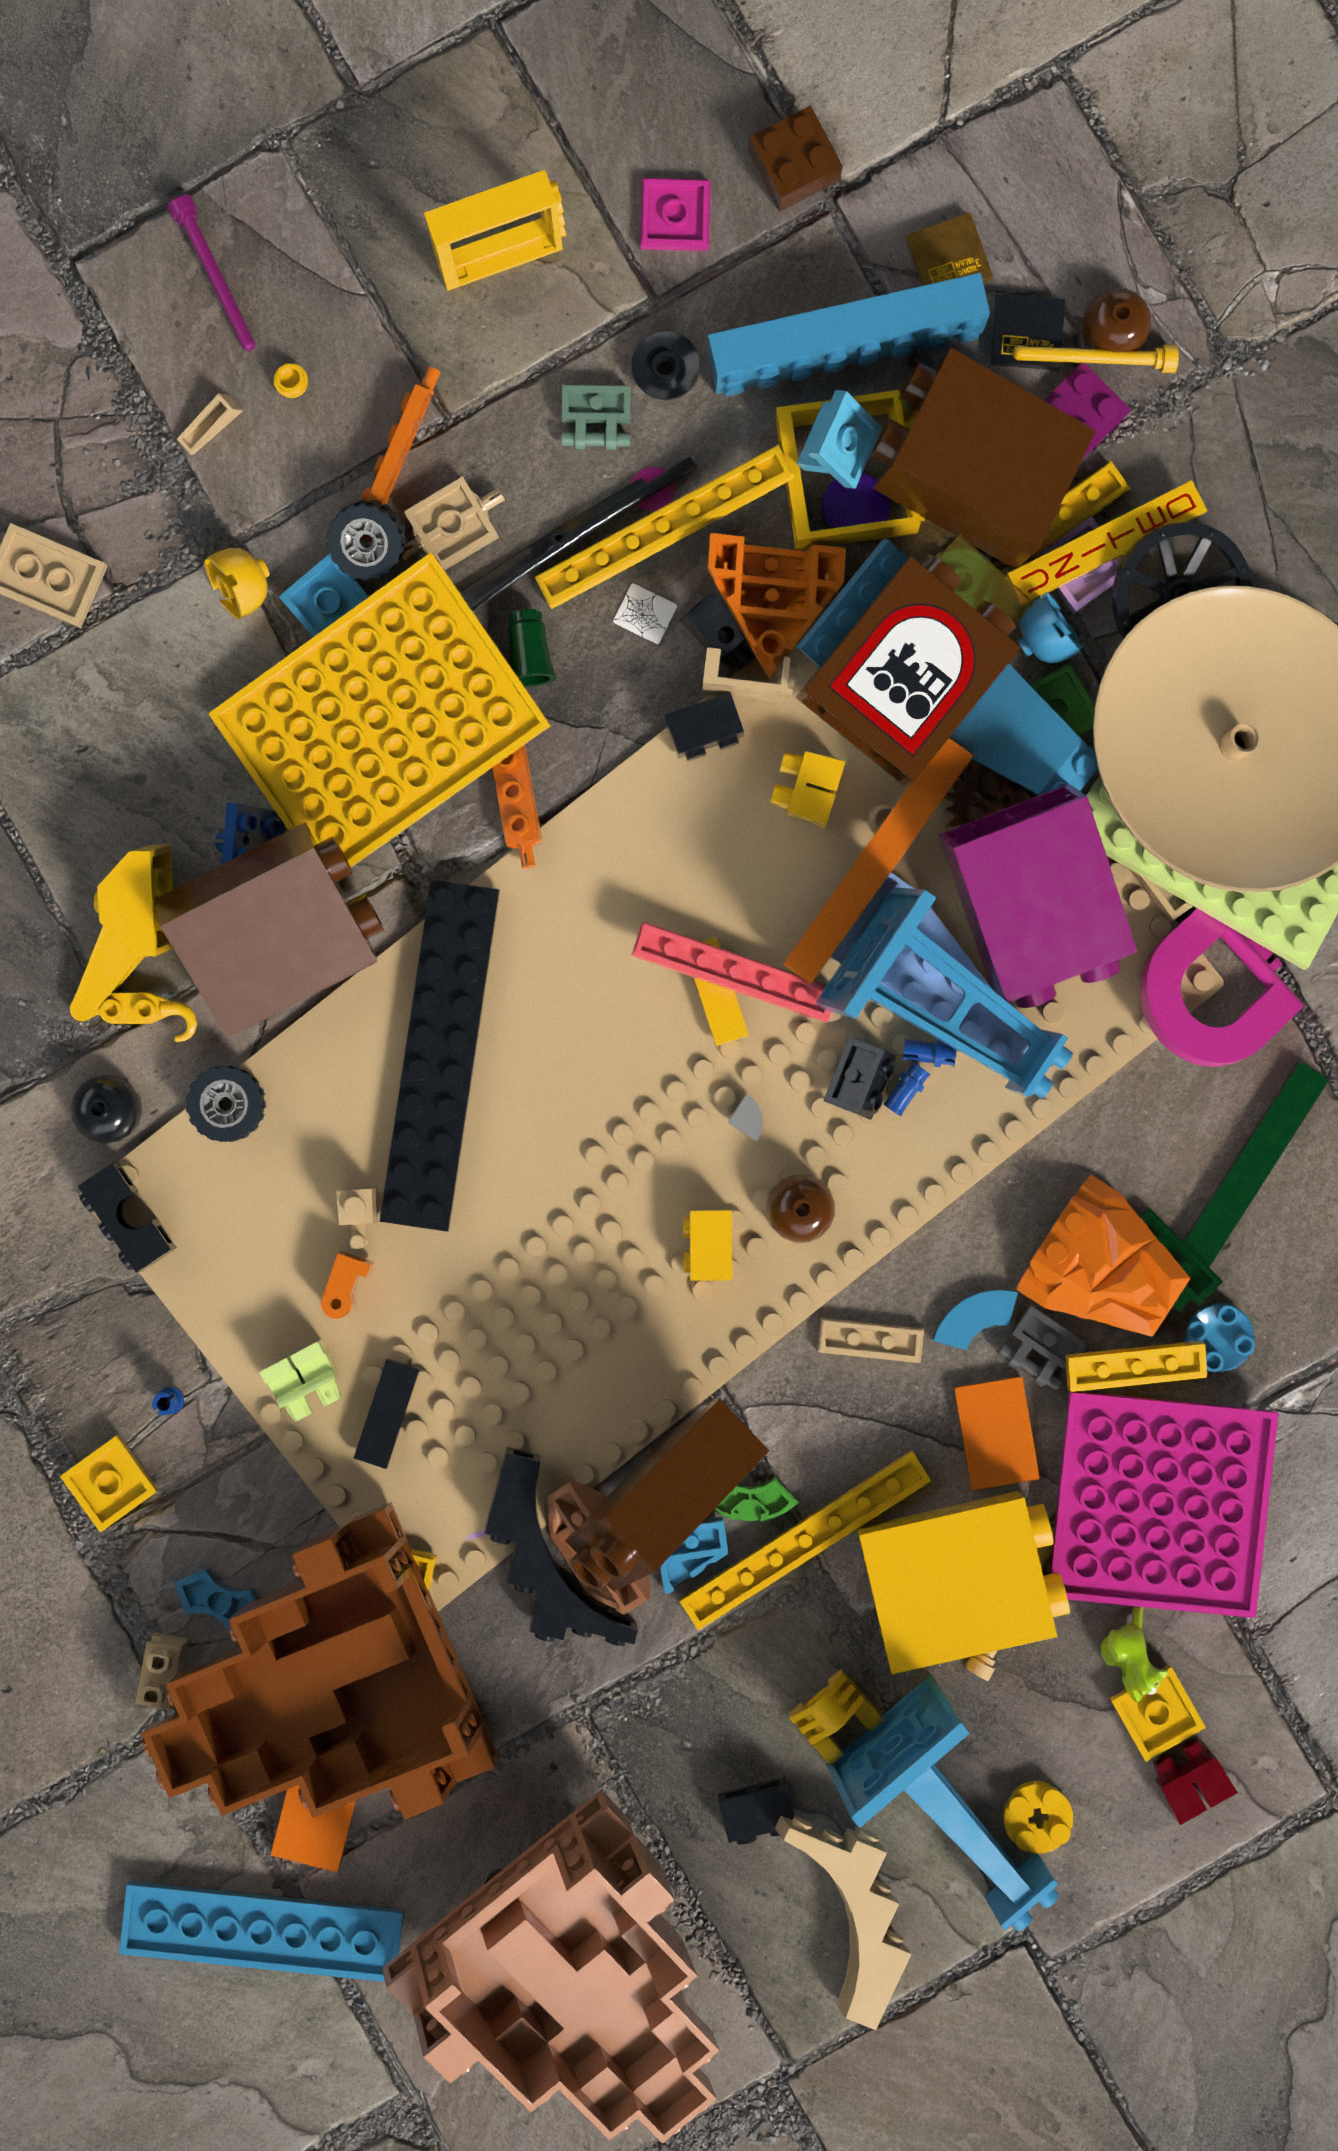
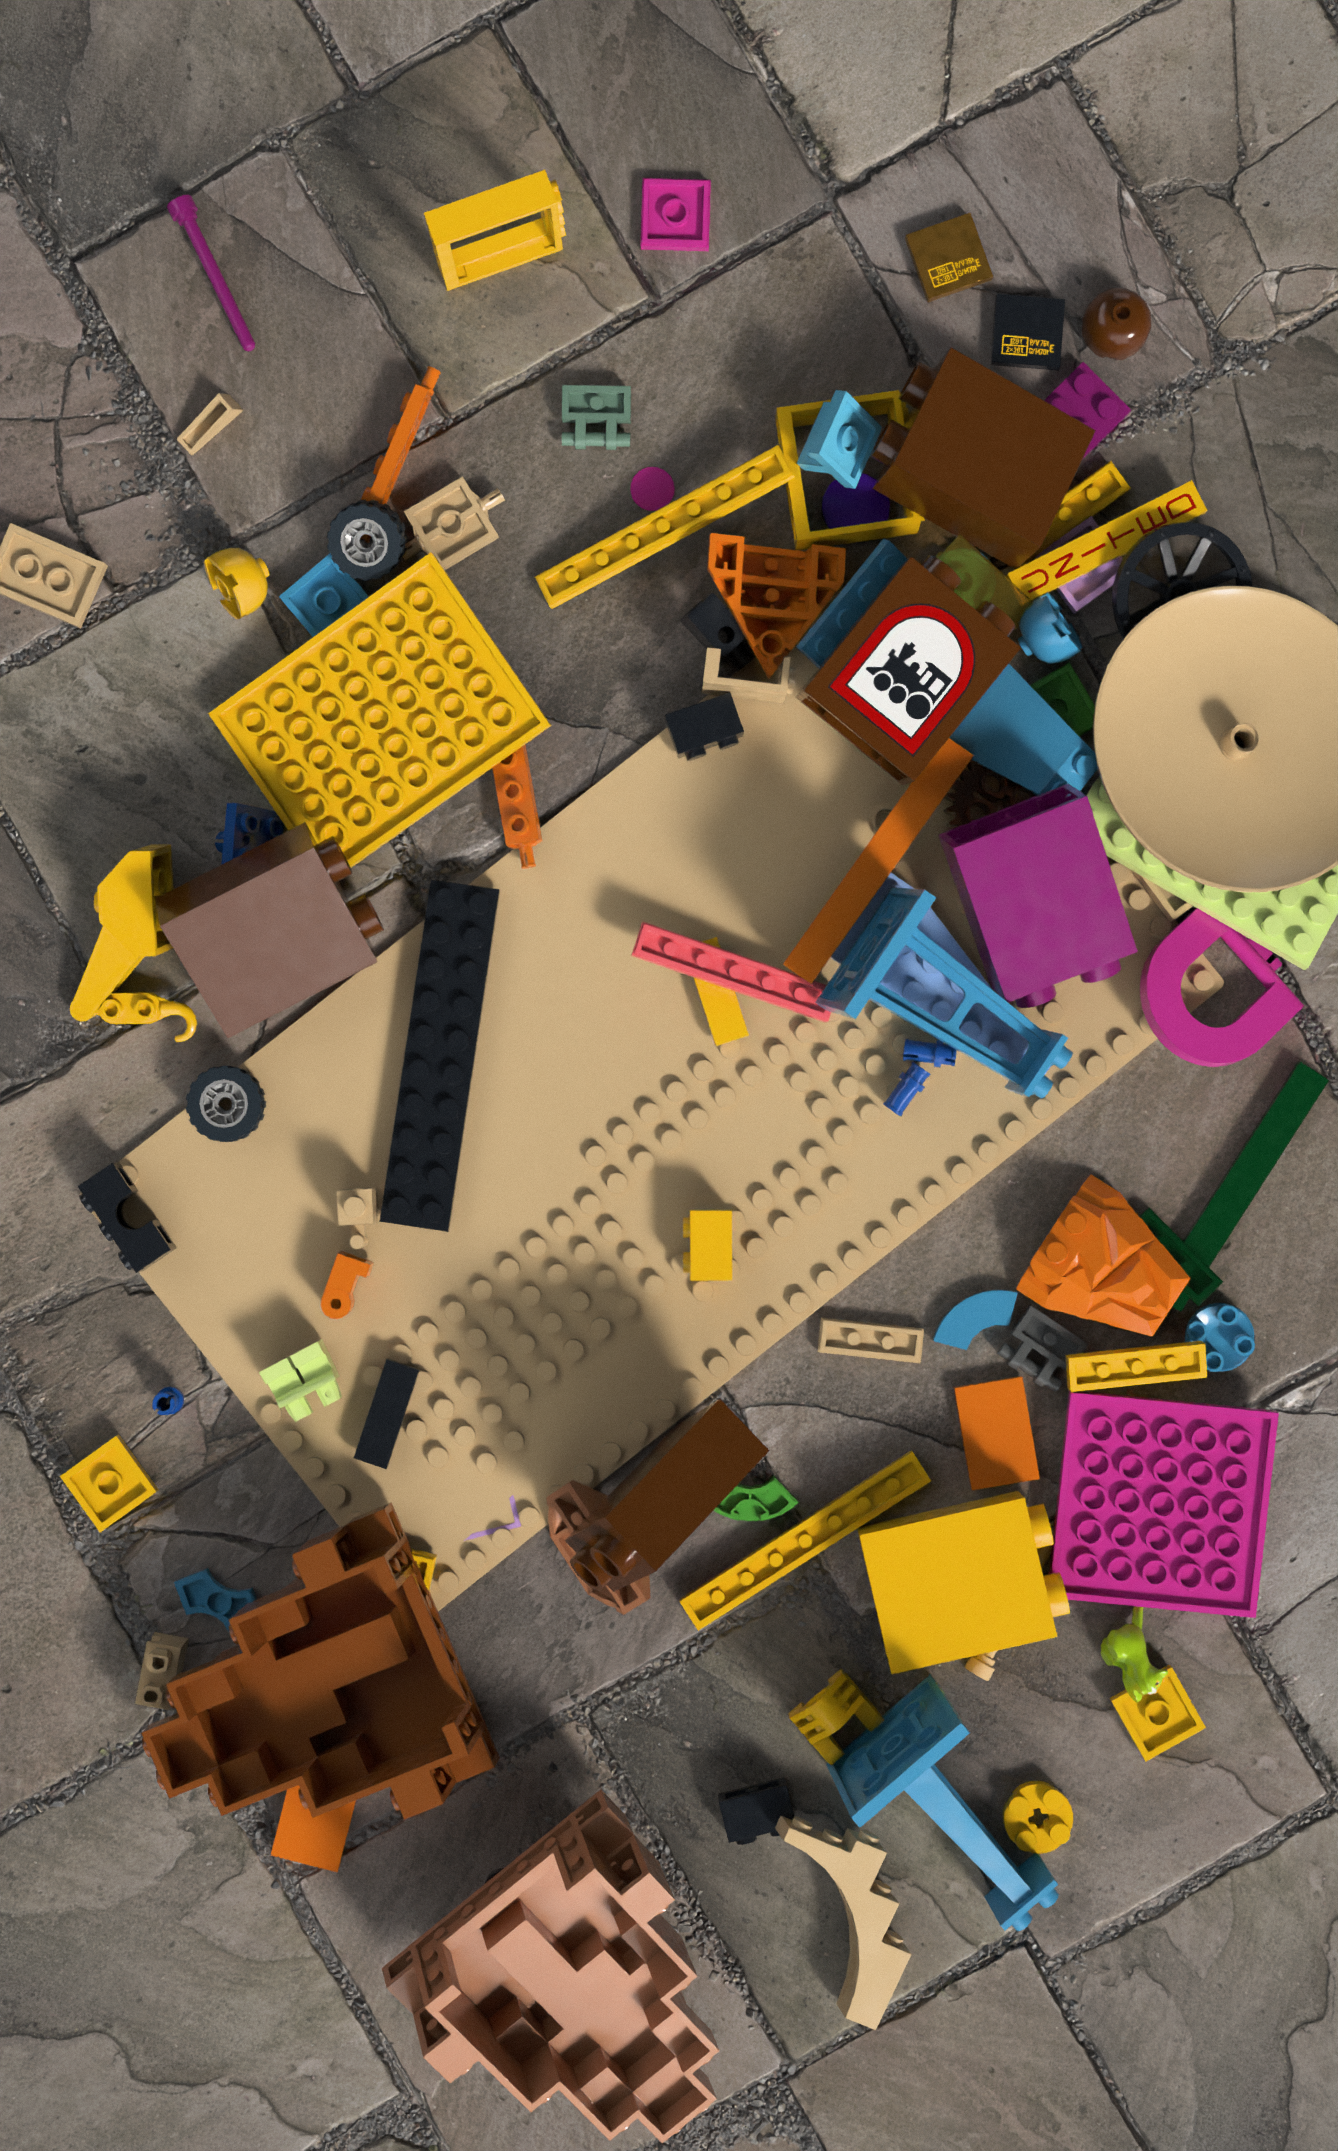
(106, 1123): black cylinder -> none
(259, 1931): dark azure plate -> none
(290, 380): yellow plate -> none
(529, 648): dark green plant -> none
(532, 1568): black arch -> none
(569, 533): black piece -> none
(645, 613): white sticker -> none
(669, 349): black dish -> none
(701, 1548): dark azure wing -> none
(747, 1118): light grey tile -> none
(787, 1199): reddish brown cylinder -> none
(795, 158): reddish brown brick -> none
(805, 801): yellow hips -> none
(848, 334): dark azure brick -> none
(861, 1078): black bracket -> none
(1161, 358): yellow piece -> none
(1178, 1781): dark red hips -> none

